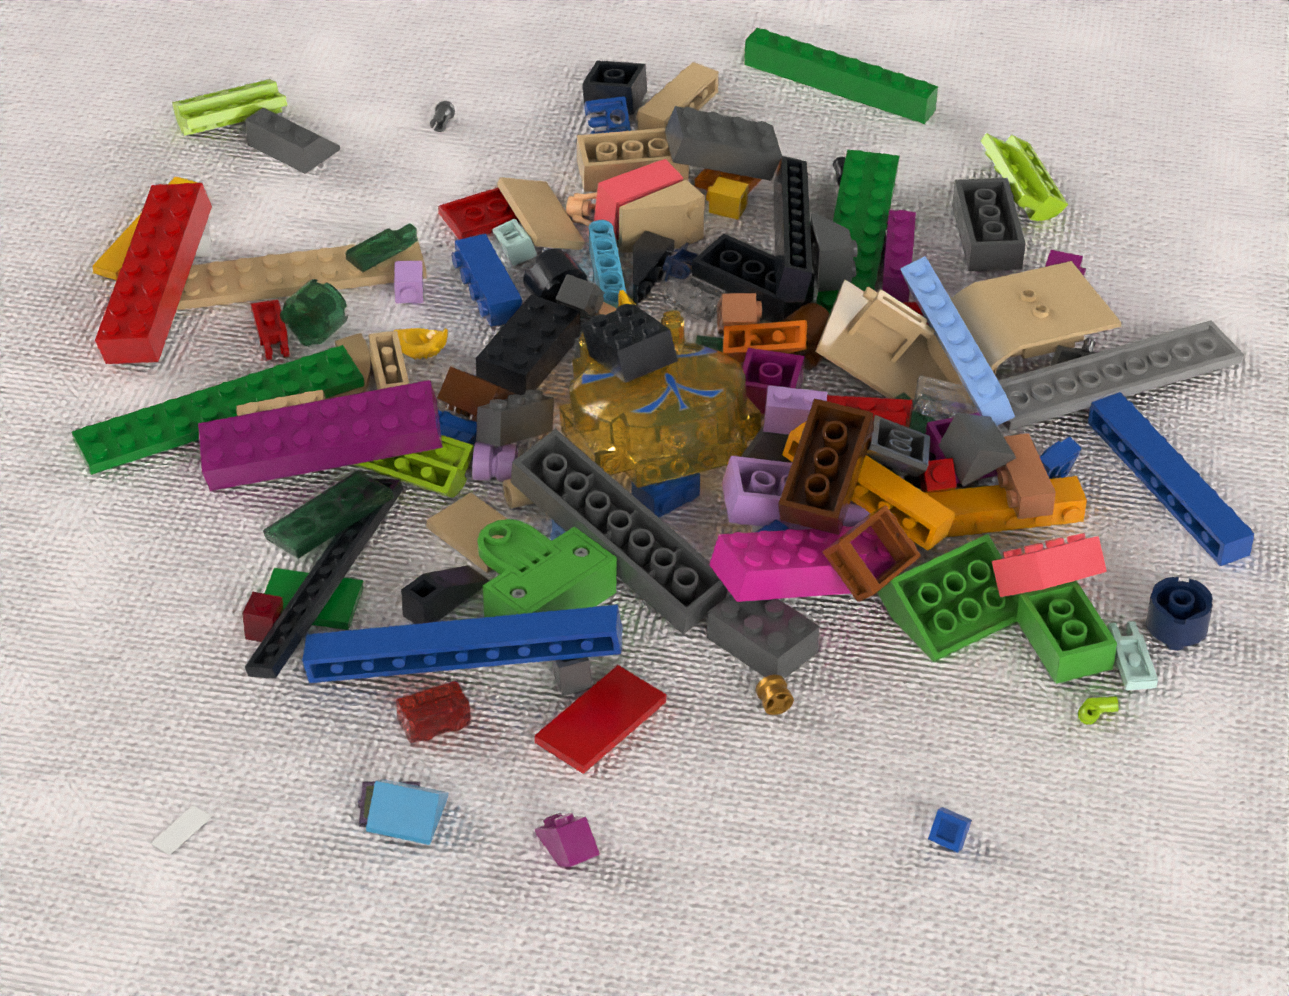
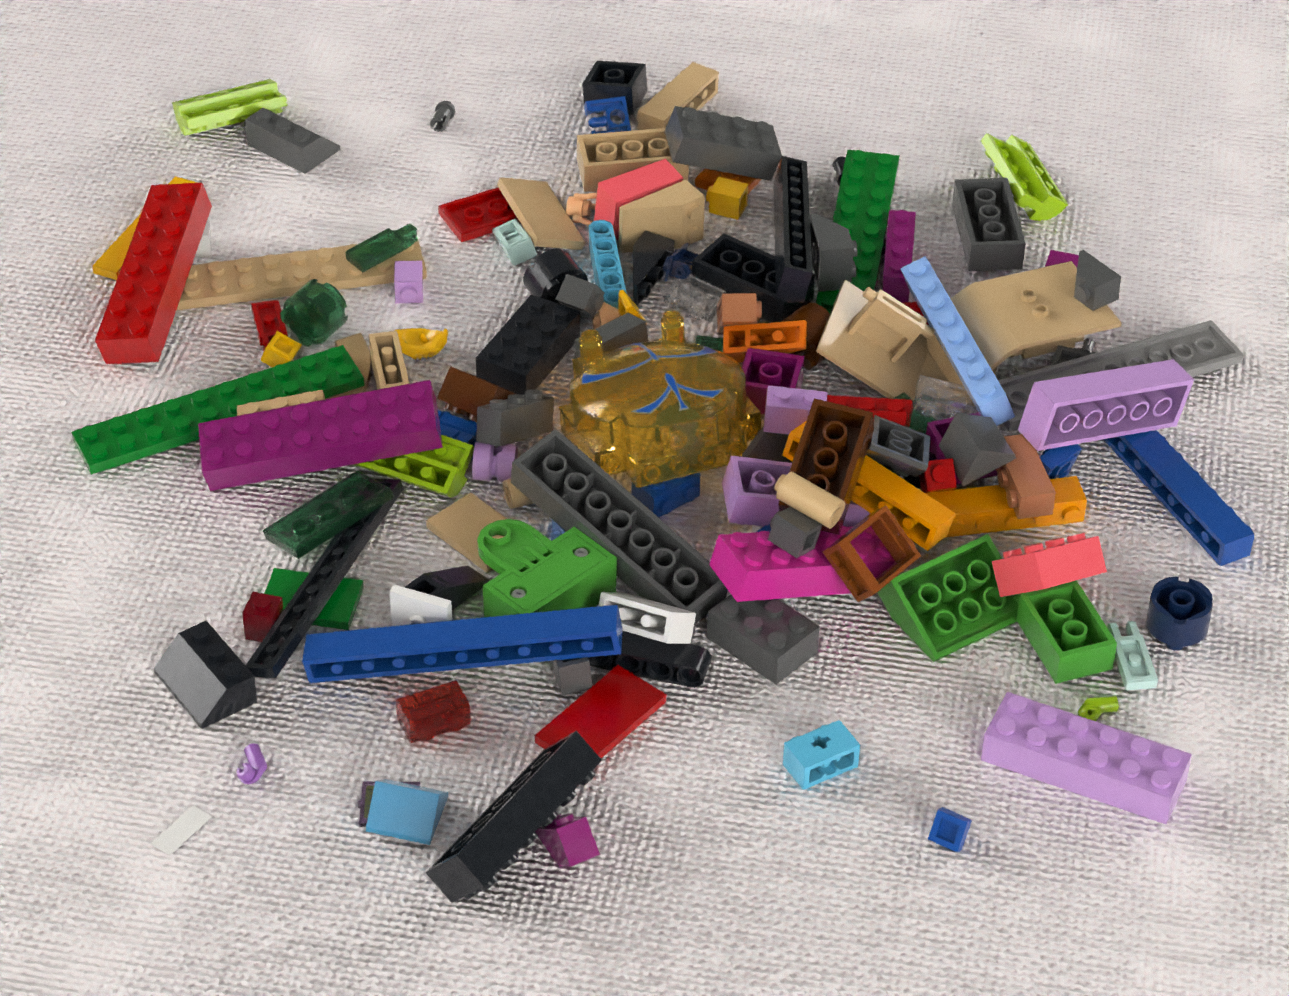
(206, 675): none -> black slope
(255, 768): none -> medium lavender arm
(280, 350): none -> yellow slope
(416, 607): none -> white plate
(486, 279): blue brick -> none
(514, 818): none -> black brick
(629, 342): black brick -> none
(651, 618): none -> white brick
(658, 660): none -> black beam
(774, 694): pearl gold wheel -> none
(794, 532): none -> dark grey brick
(809, 499): none -> tan brick
(821, 754): none -> medium azure brick
(841, 75): green brick -> none
(1086, 757): none -> lavender brick
(1095, 282): none -> dark grey slope
(1105, 404): none -> lavender brick

